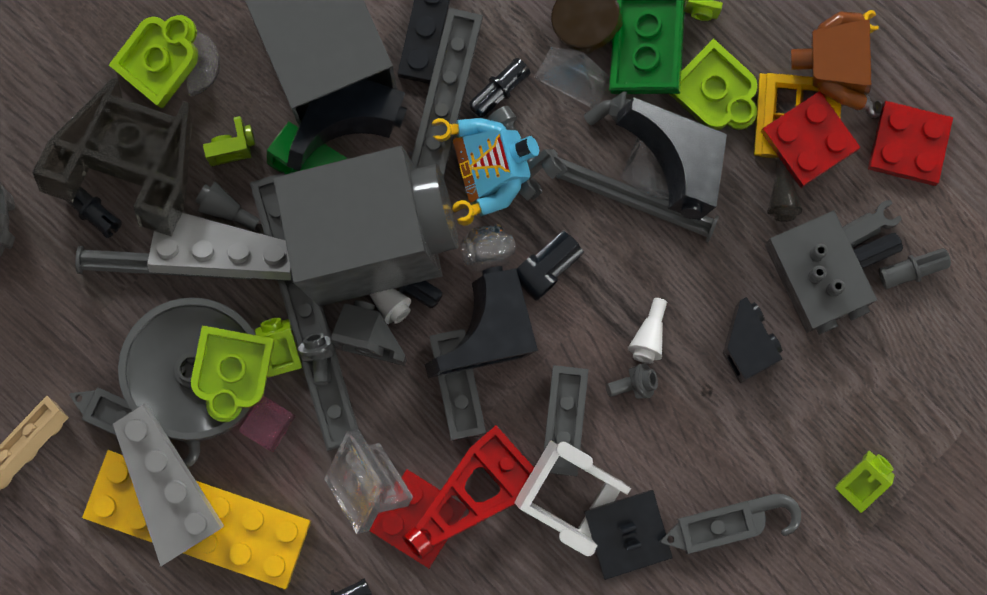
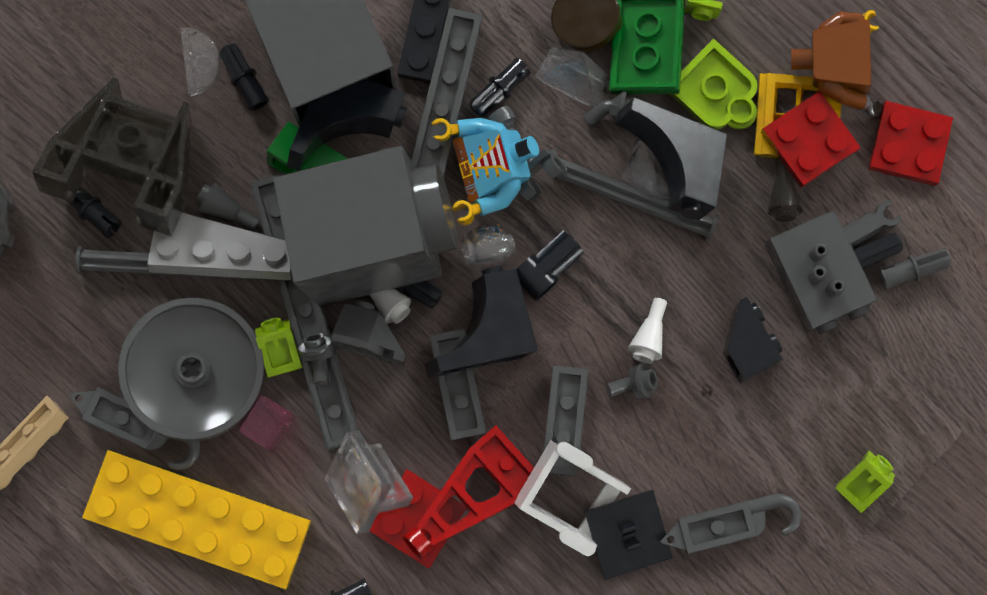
(158, 57): lime plate -> none
(166, 490): light grey wing -> none
(228, 149): lime bracket -> none
(230, 371): lime plate -> none
(243, 77): none -> black axle

